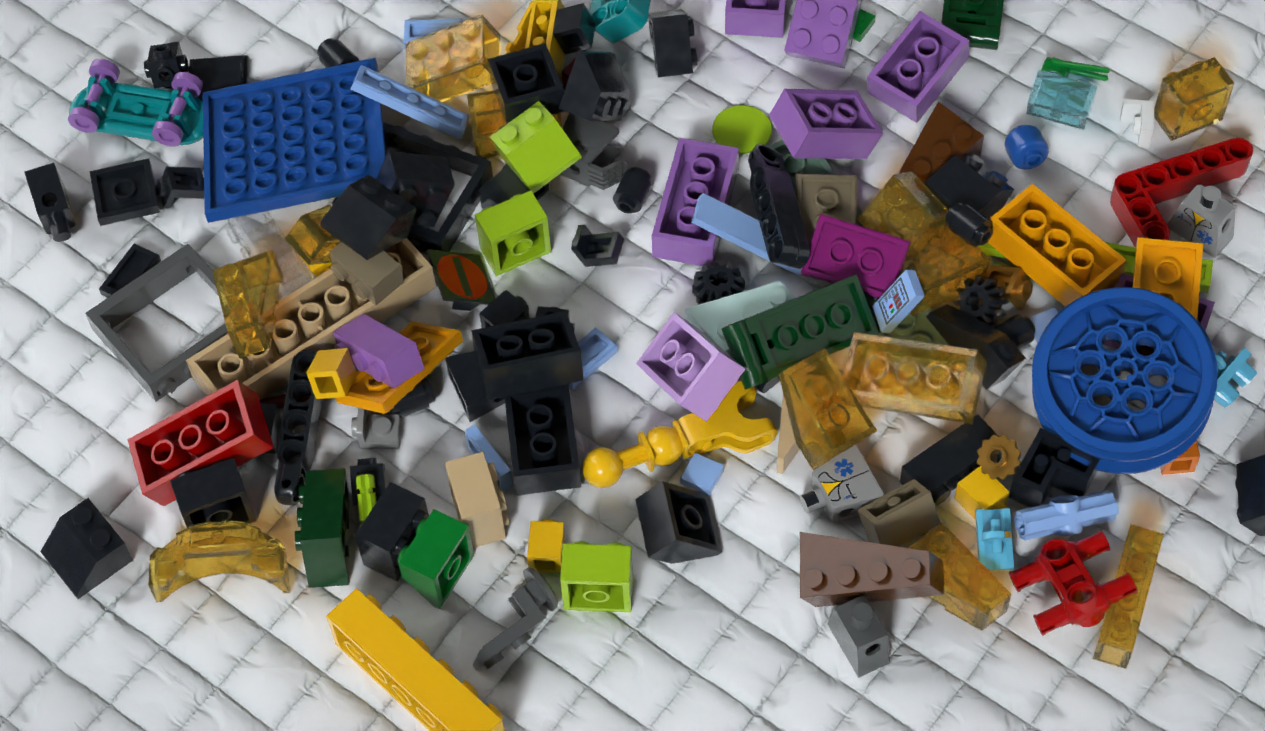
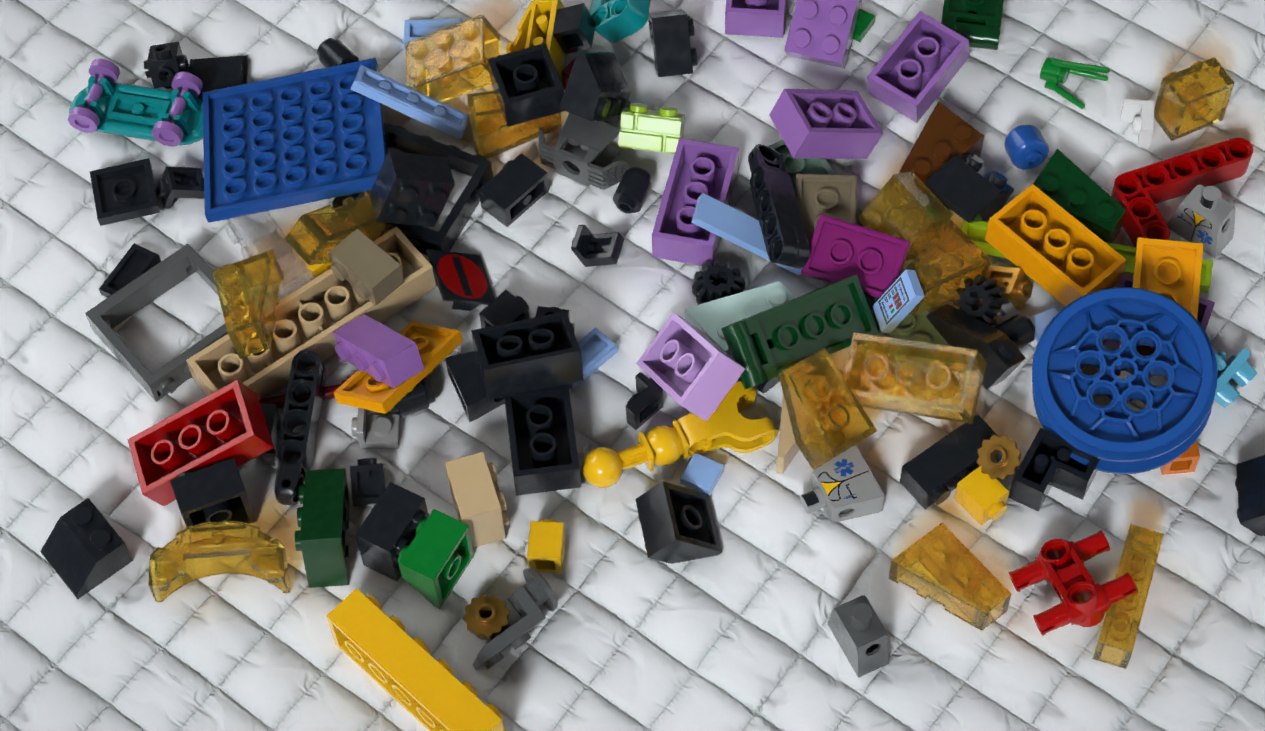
(51, 201): black torso -> none
(331, 373): yellow brick -> none
(366, 498): lime axle -> none
(369, 217): black slope -> none
(478, 443): light blue tile -> none
(486, 607): none -> pearl gold piece
(513, 232): lime brick -> none
(535, 147): lime slope -> none
(596, 577): lime brick -> none
(645, 402): none -> black bracket
(650, 128): none -> brick
(742, 128): lime piece -> none
(843, 569): reddish brown wedge -> none
(900, 515): dark tan brick -> none
(969, 224): black brick -> none
(994, 539): medium azure hips -> none
(1061, 99): clear light blue brick -> none
(1066, 515): light blue piece -> none
(1081, 197): none -> dark green wedge

